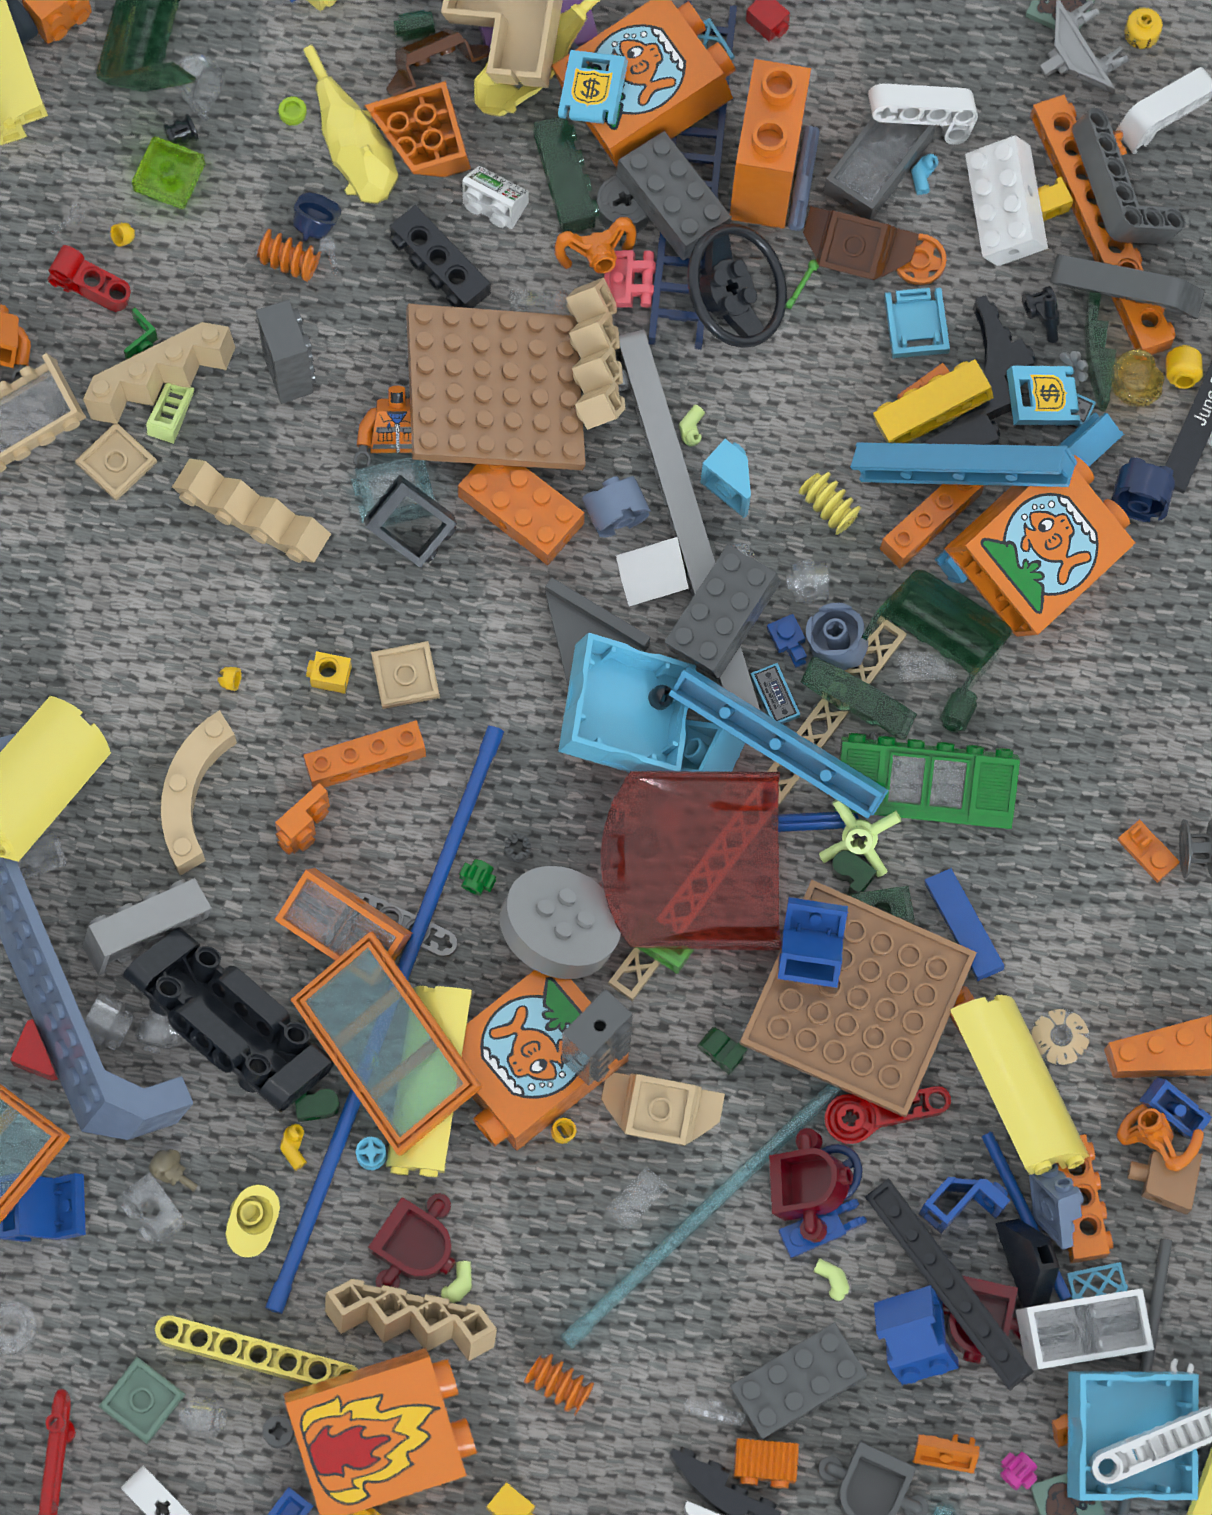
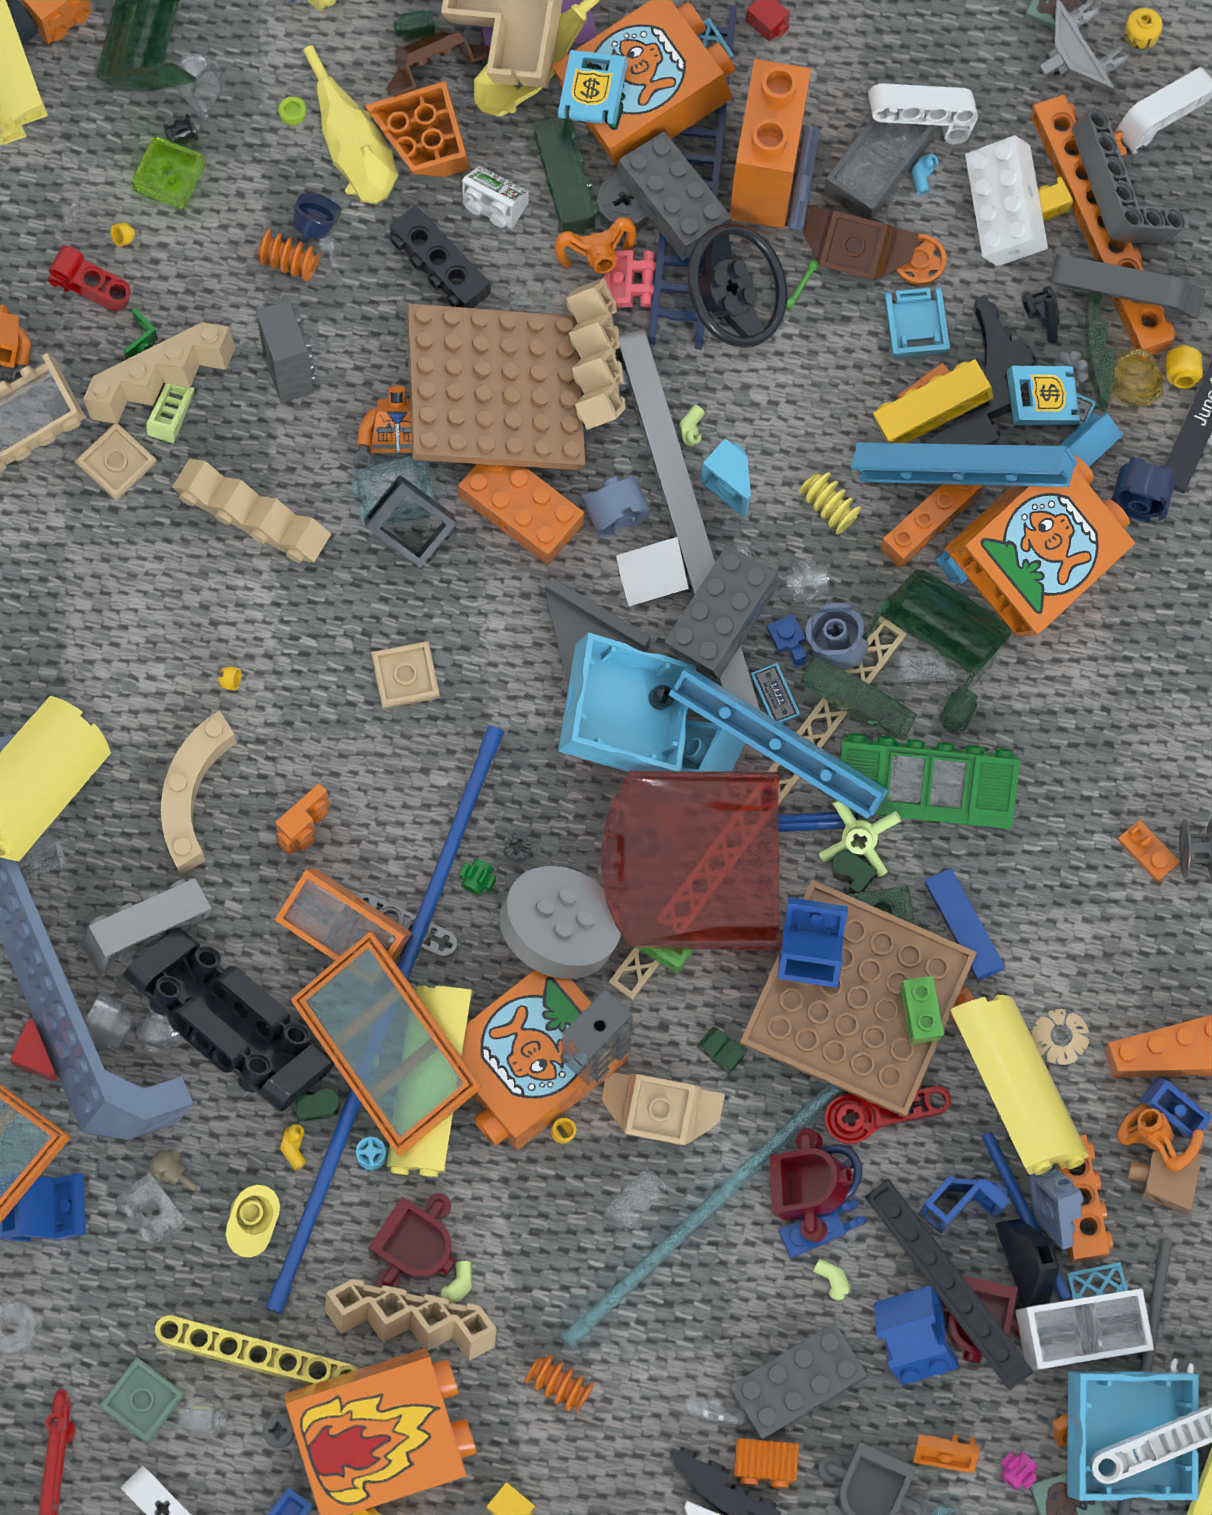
(335, 683): yellow brick -> none
(365, 755): orange brick -> none
(921, 1010): none -> bright green brick

